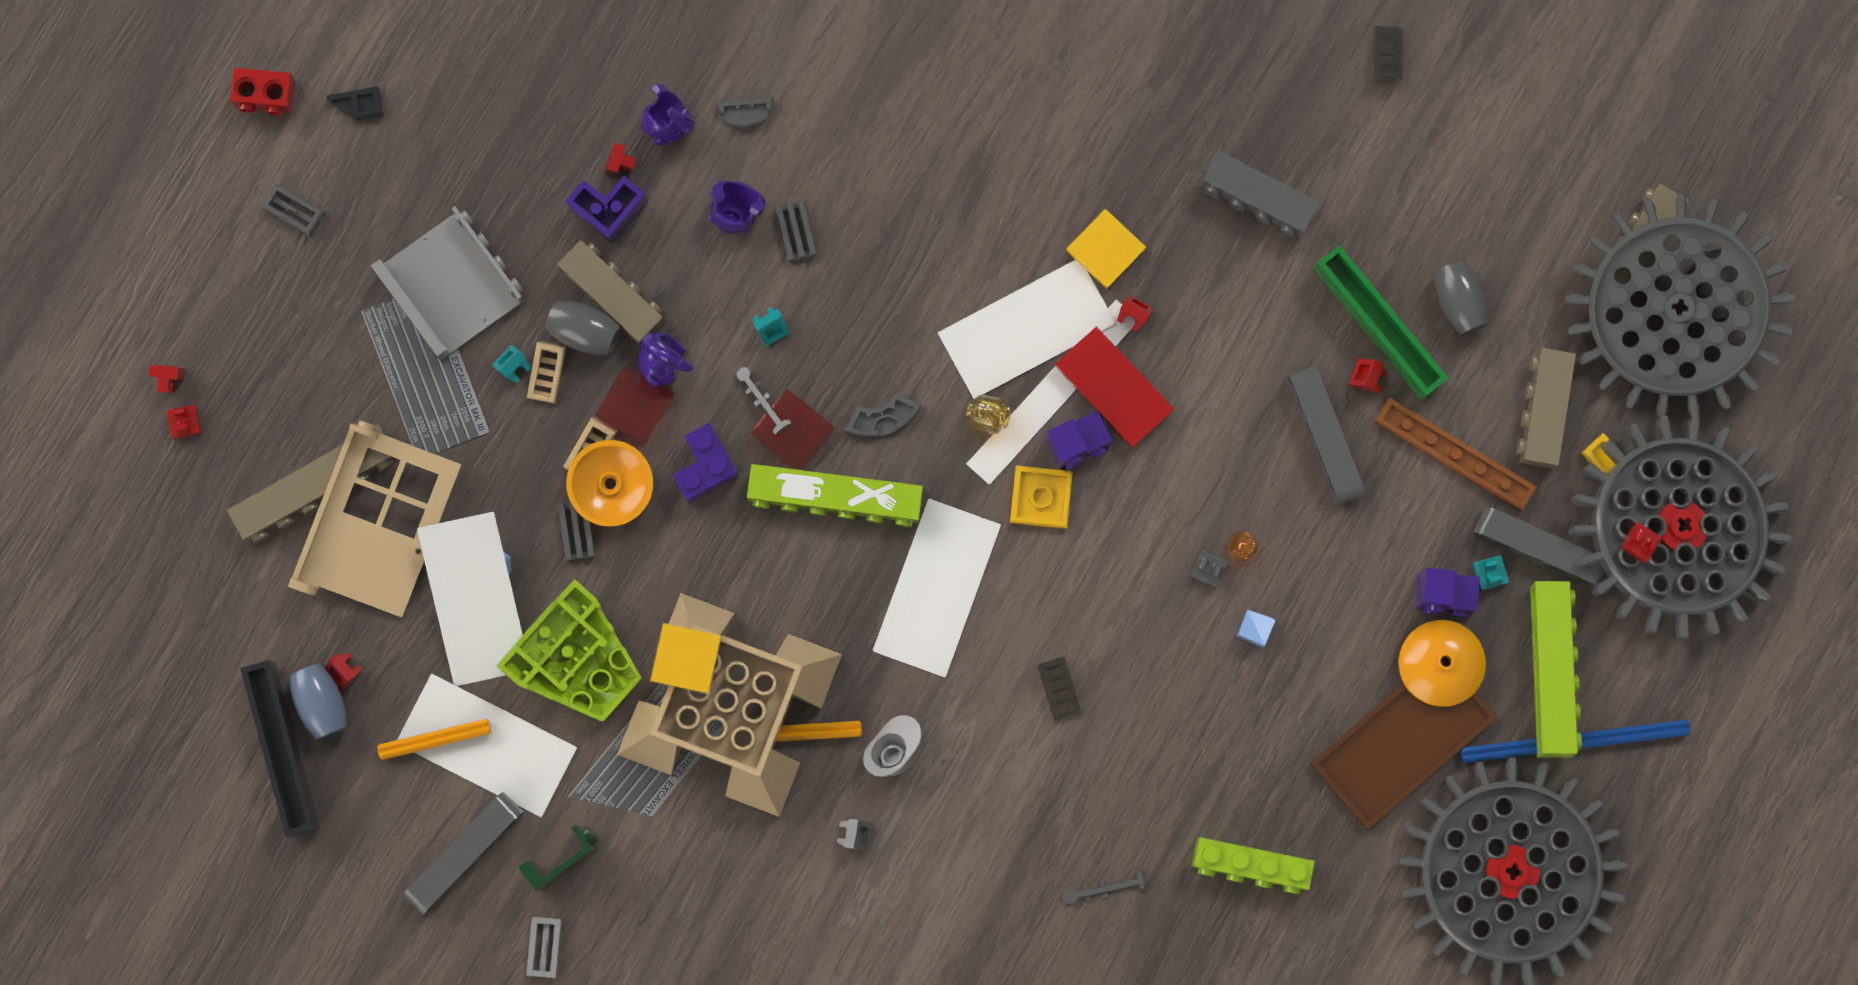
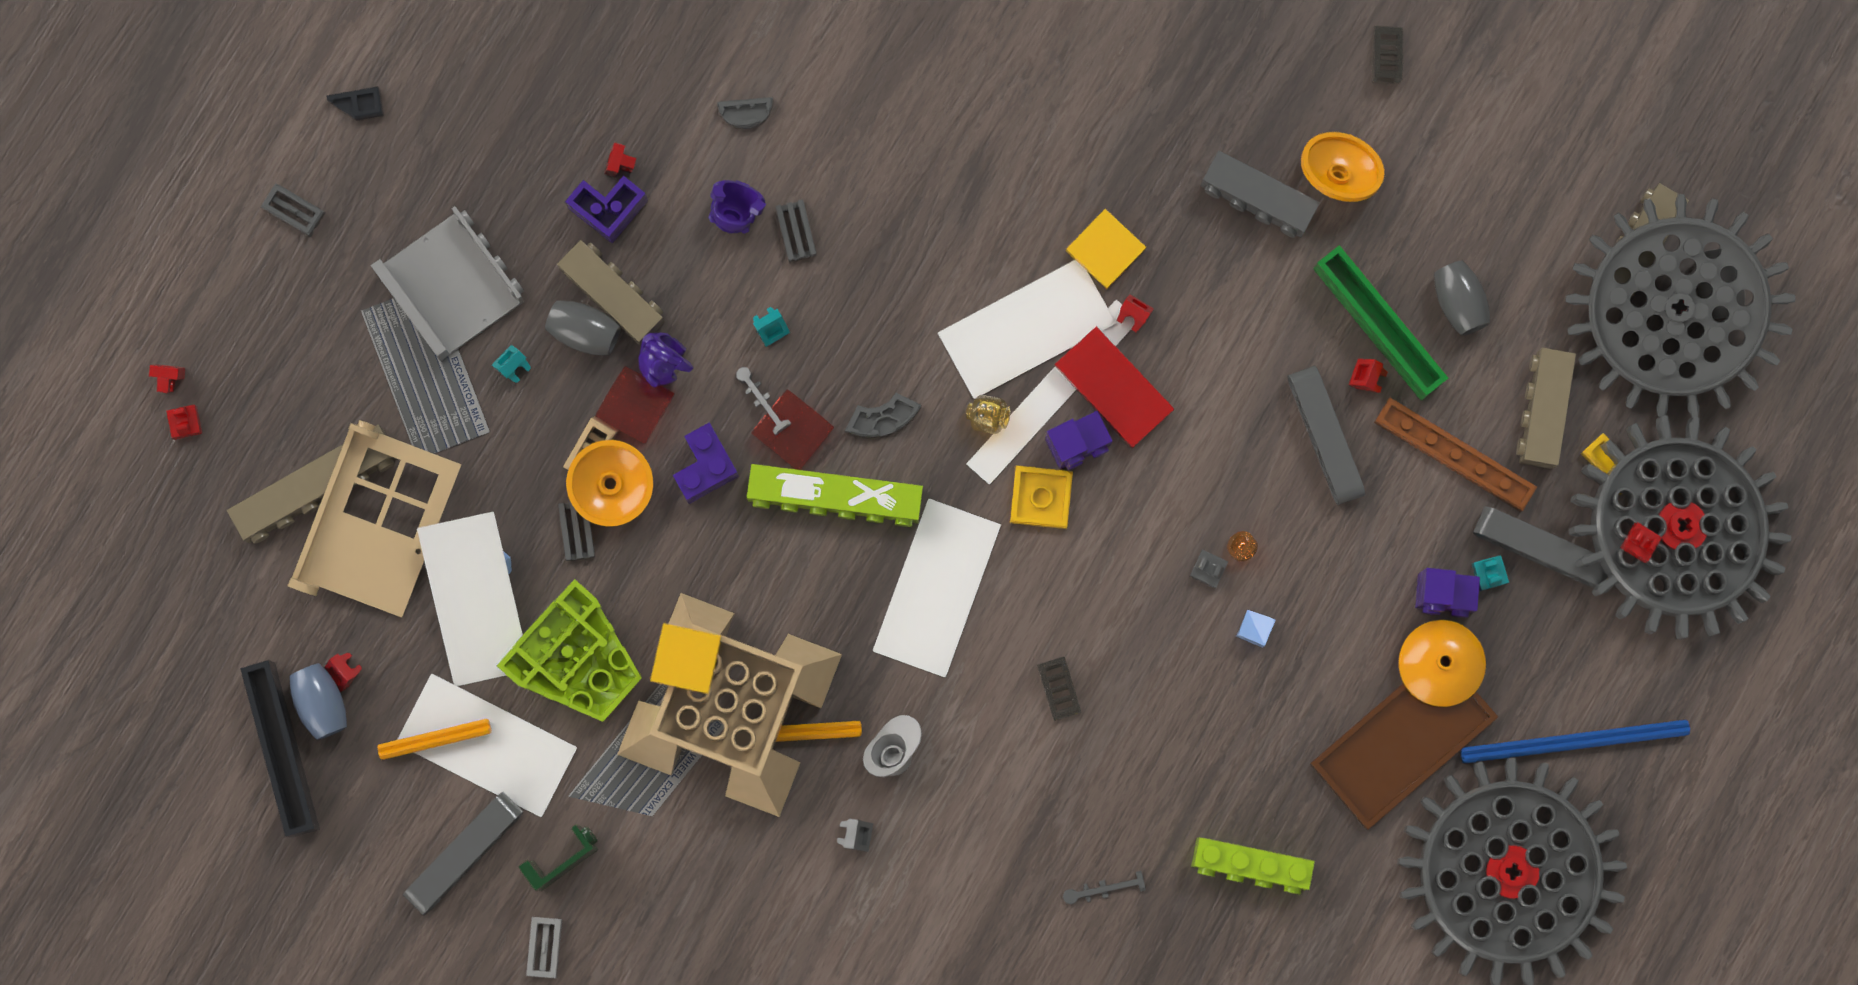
(264, 83): red brick -> none
(536, 369): tan slope -> none
(666, 118): dark purple helmet -> none
(1342, 166): none -> light orange dish
(1554, 669): lime brick -> none

